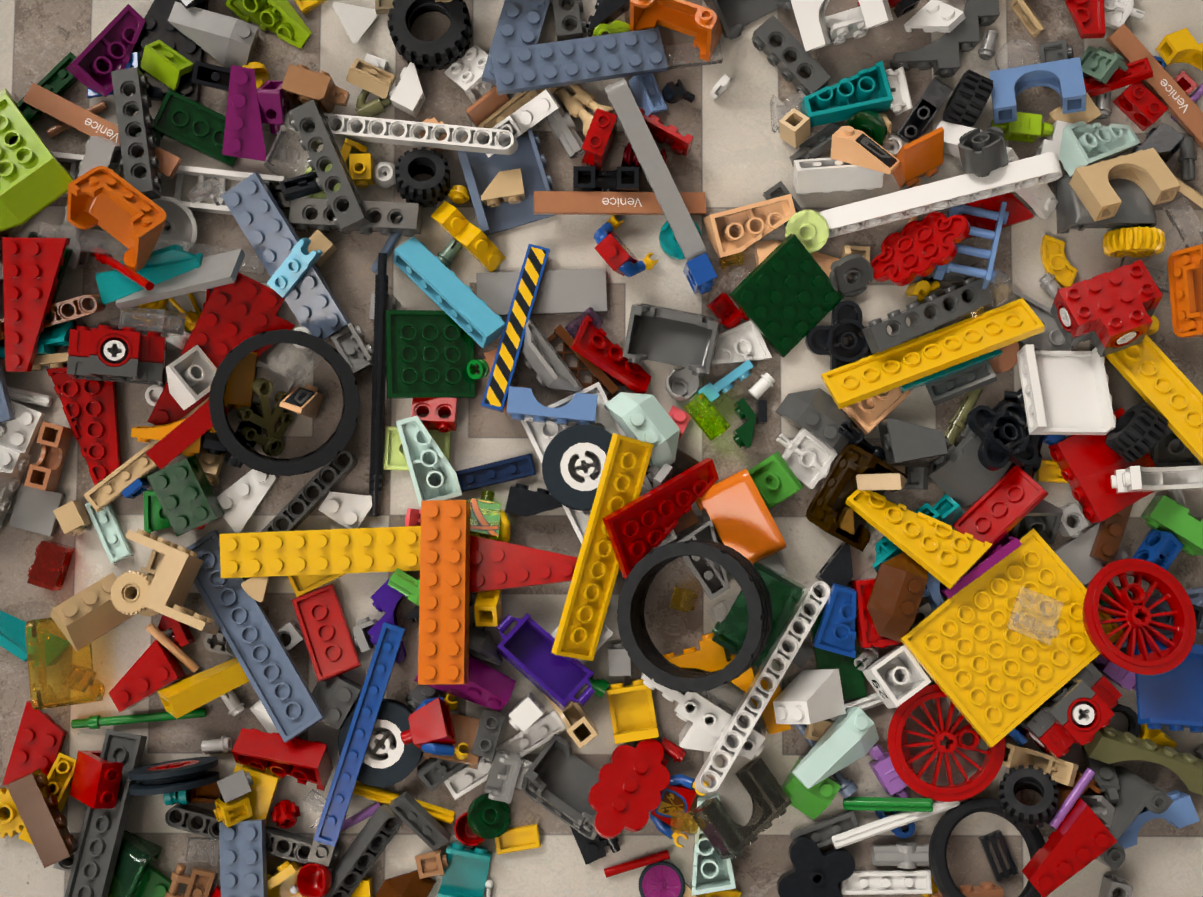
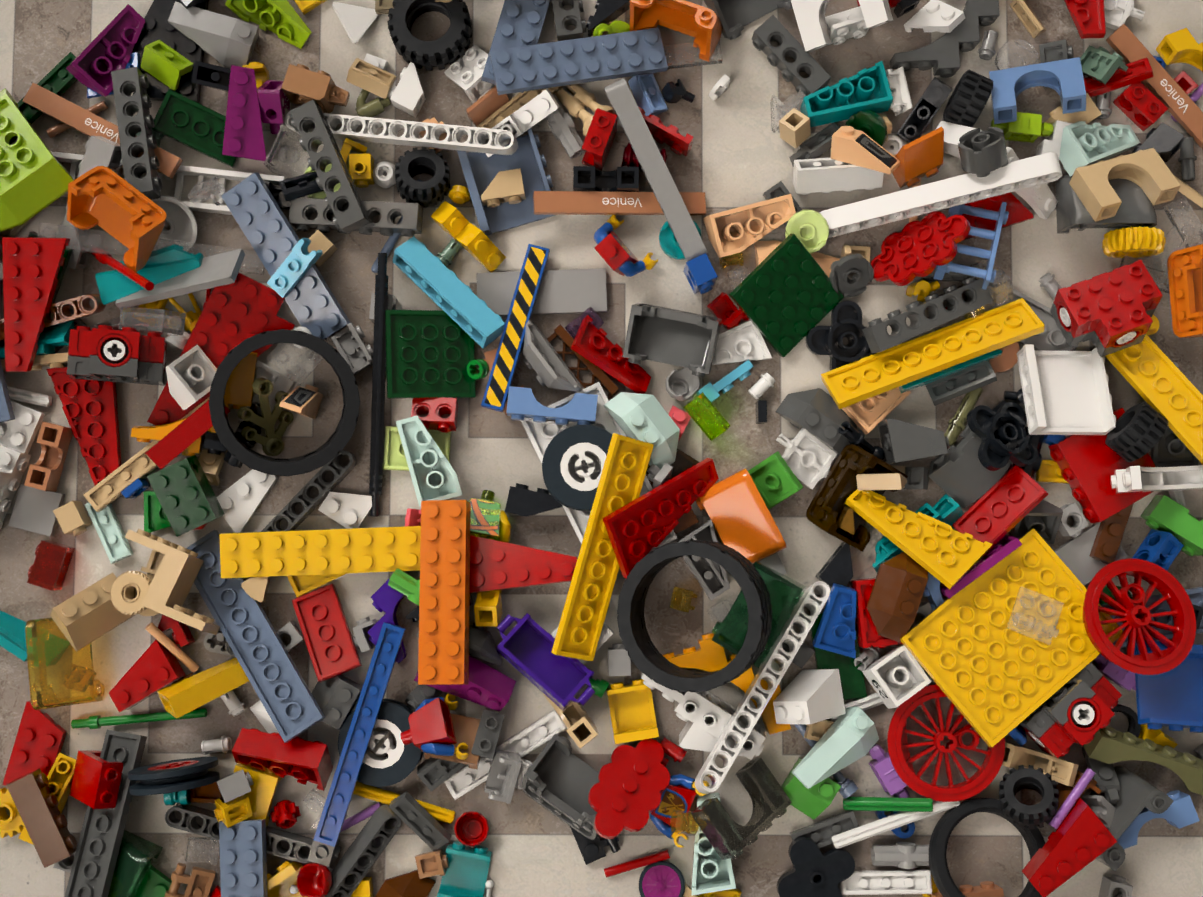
(153, 393): white tile -> none
(488, 817): dark green tile -> none
(496, 472): dark blue tile -> none
(518, 839): yellow tile -> none
(526, 712): white brick -> none
(744, 433): dark green slope -> none
(1005, 873): black tile -> none
(1055, 261): yellow tile -> none

